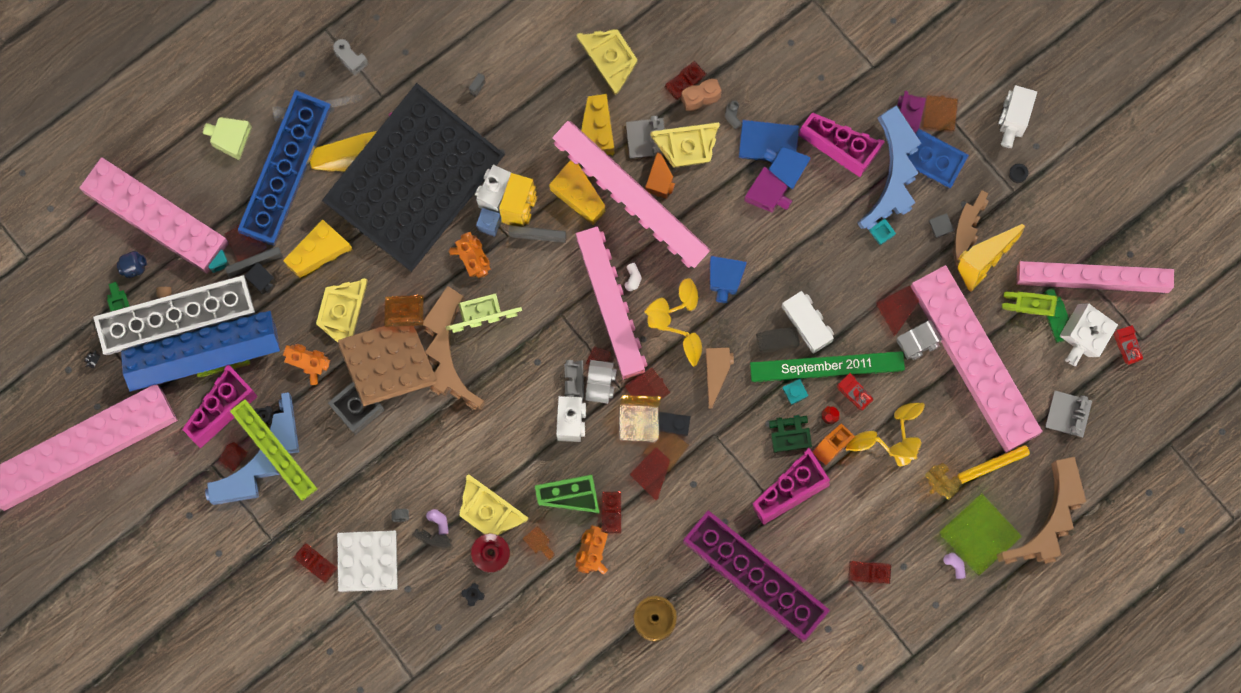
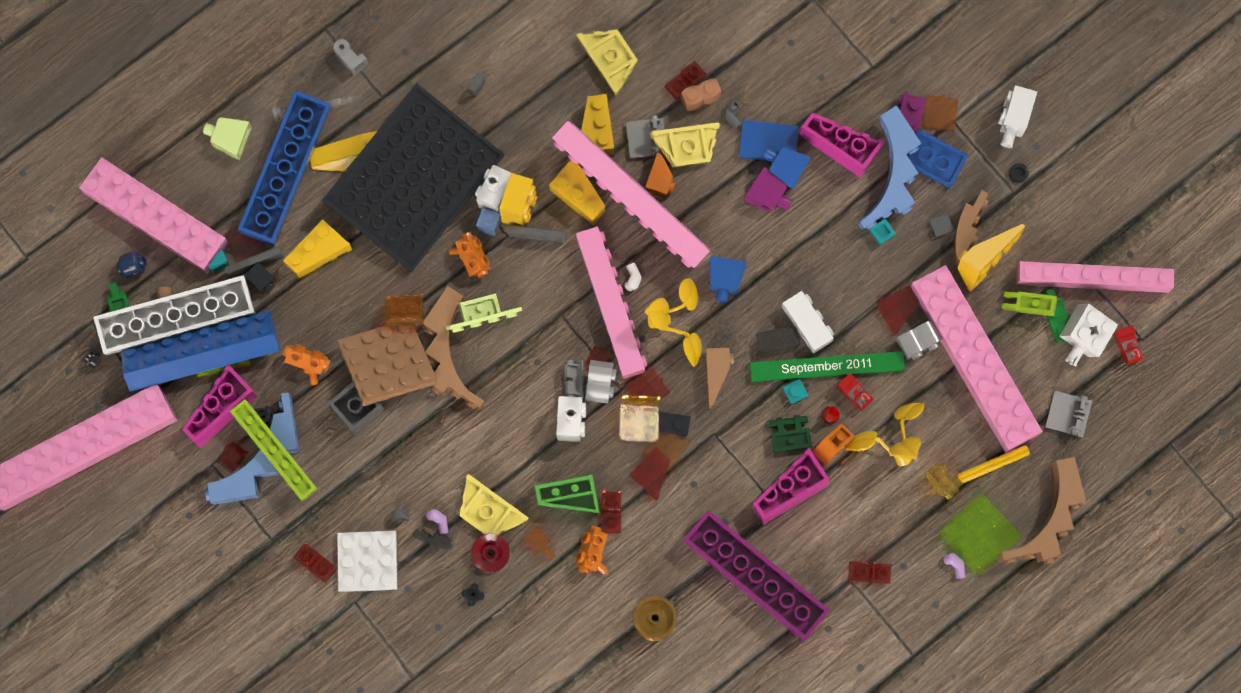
(341, 309): light yellow wing -> none

